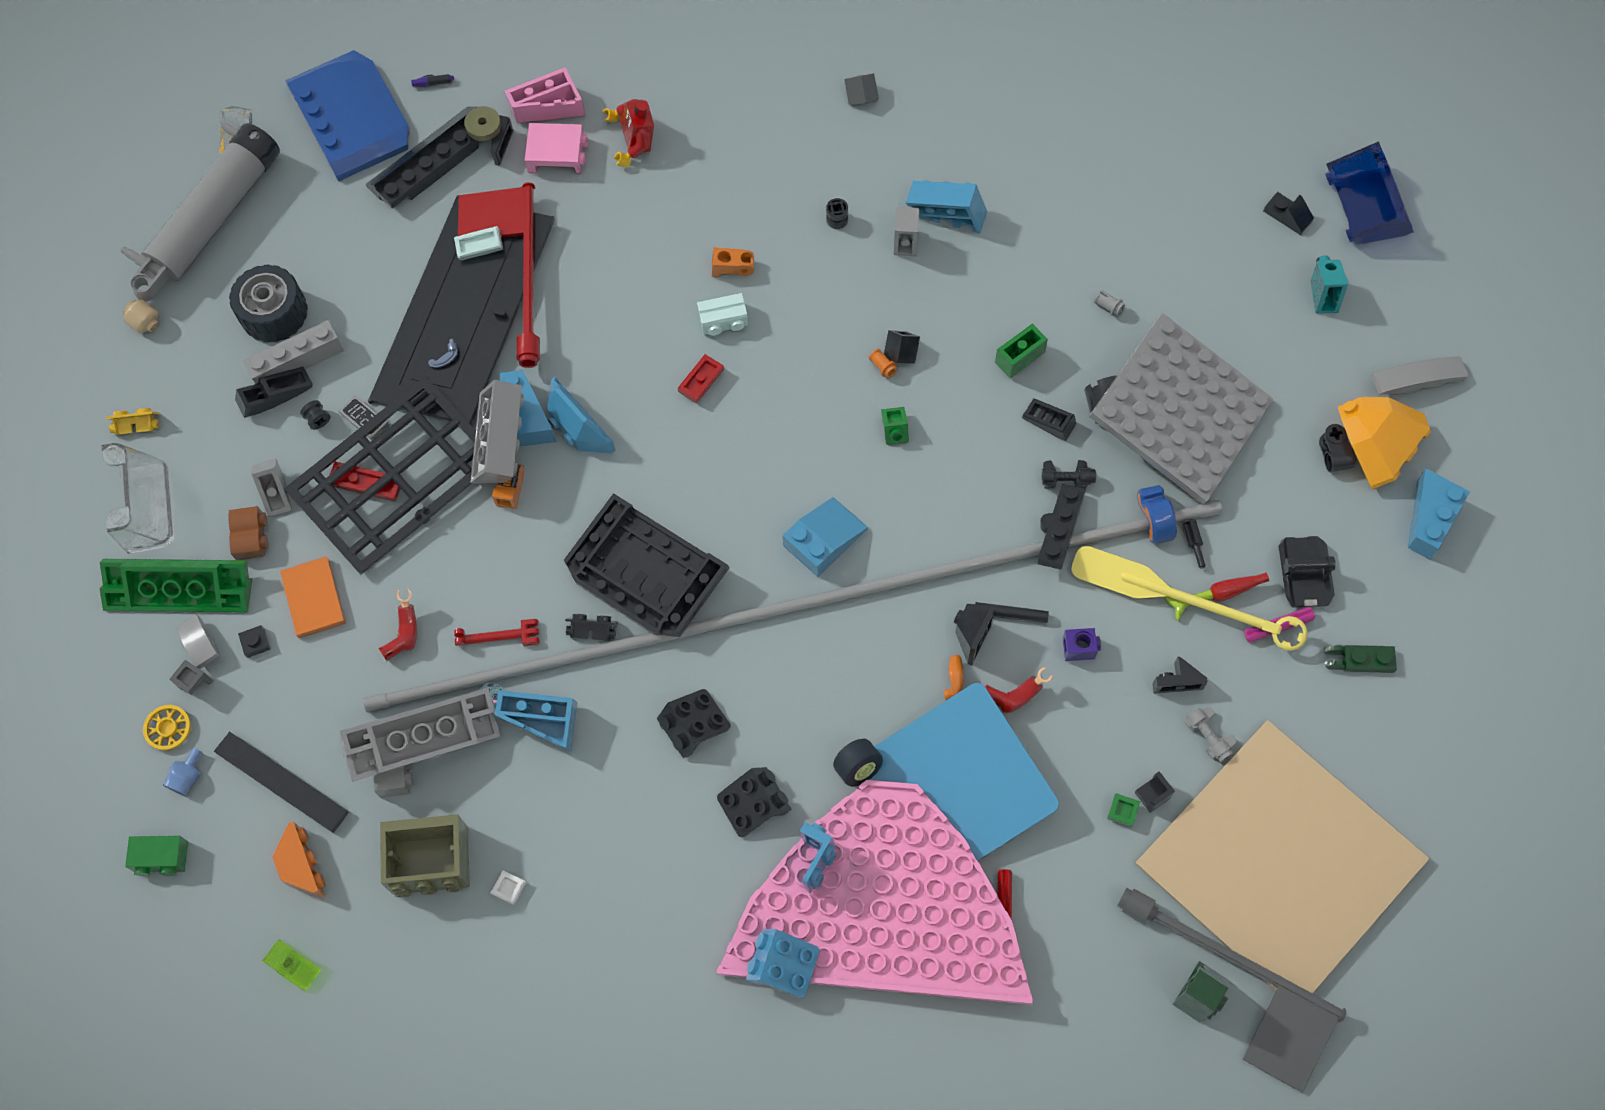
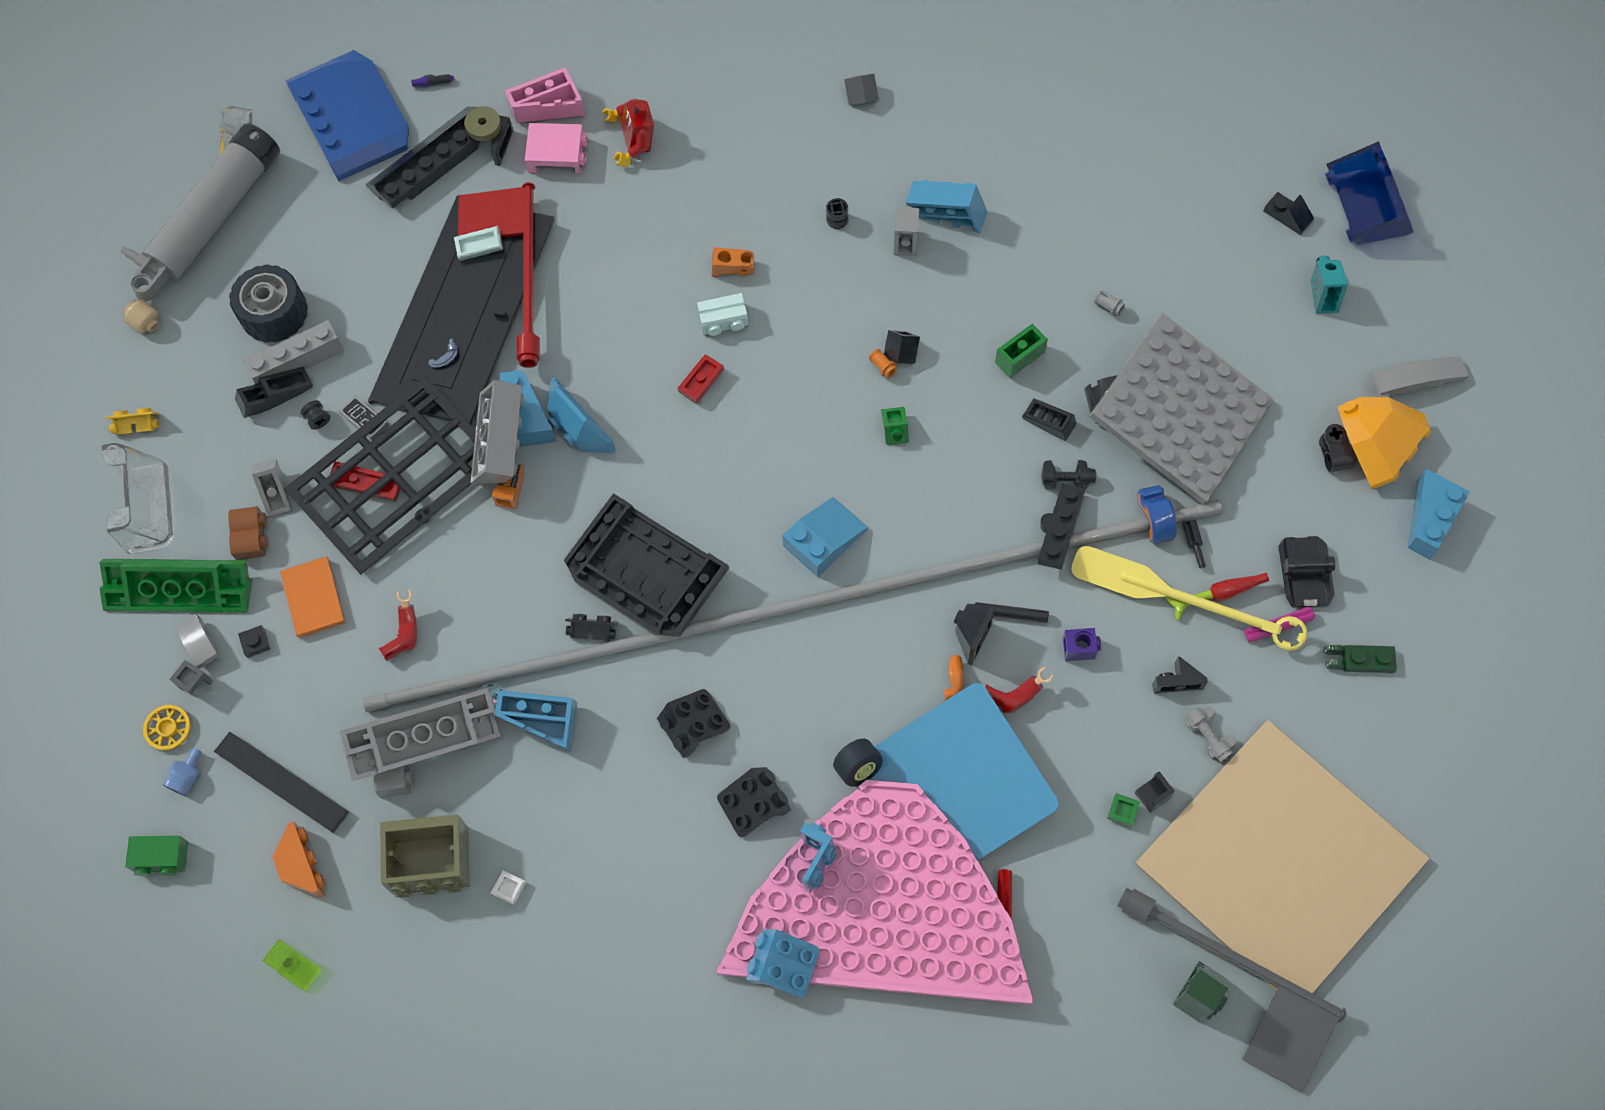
(524, 633): red hinge -> none

